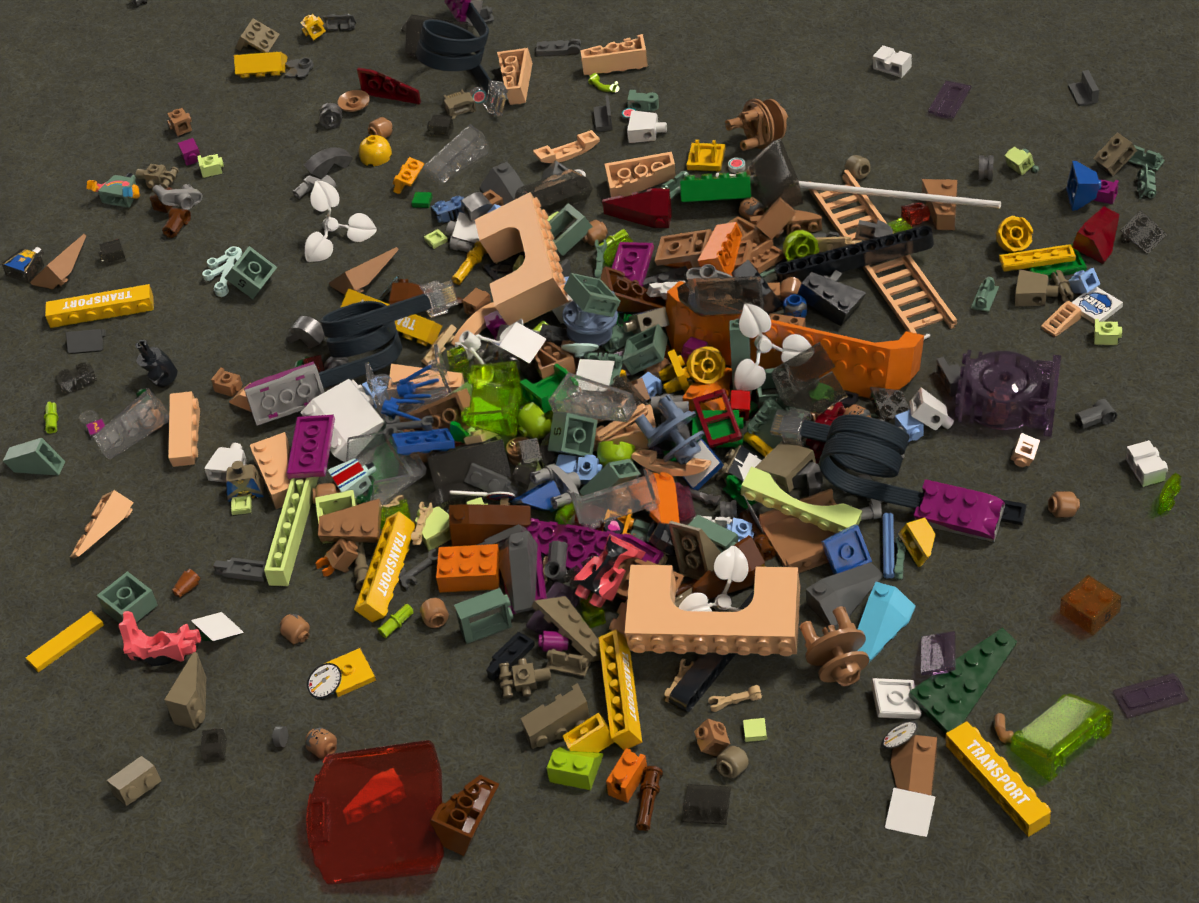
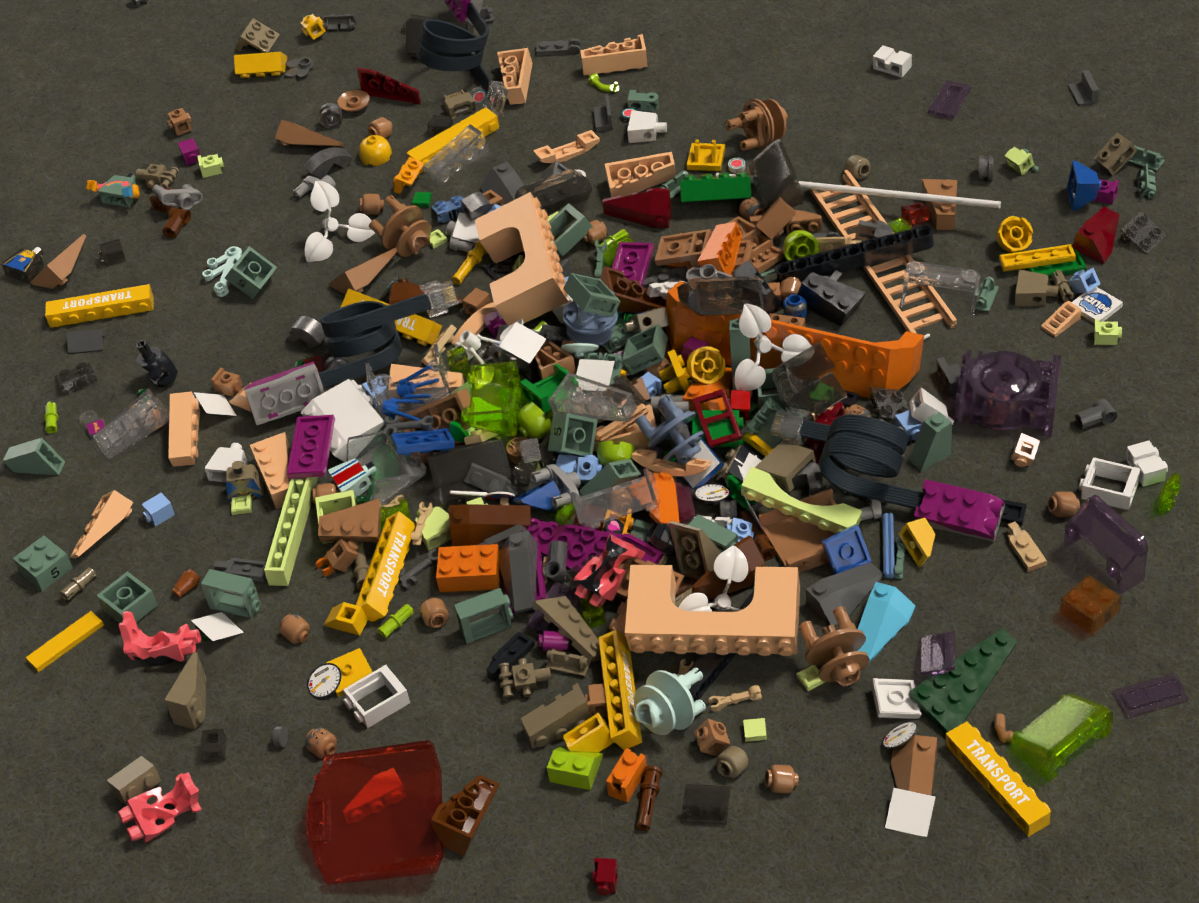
(42, 563): none -> sand green brick
(77, 584): none -> dark tan pin
(157, 509): none -> light blue brick
(183, 797): none -> coral hips
(215, 404): none -> white sticker
(217, 582): none -> sand green window
(295, 134): none -> medium nougat wedge
(347, 618): none -> yellow slope
(367, 685): none -> white window
(371, 204): none -> medium nougat head
(404, 229): none -> medium nougat piece
(483, 120): none -> yellow brick
(596, 700): none -> medium nougat brick
(605, 875): none -> dark red brick
(667, 702): none -> light aqua piece
(712, 492): none -> white sticker
(781, 779): none -> medium nougat head
(809, 677): none -> yellowish green tile
(932, 443): none -> sand green slope
(942, 277): none -> clear windscreen
(1025, 548): none -> tan hinge
(1112, 471): none -> white window
(1112, 538): none -> windscreen

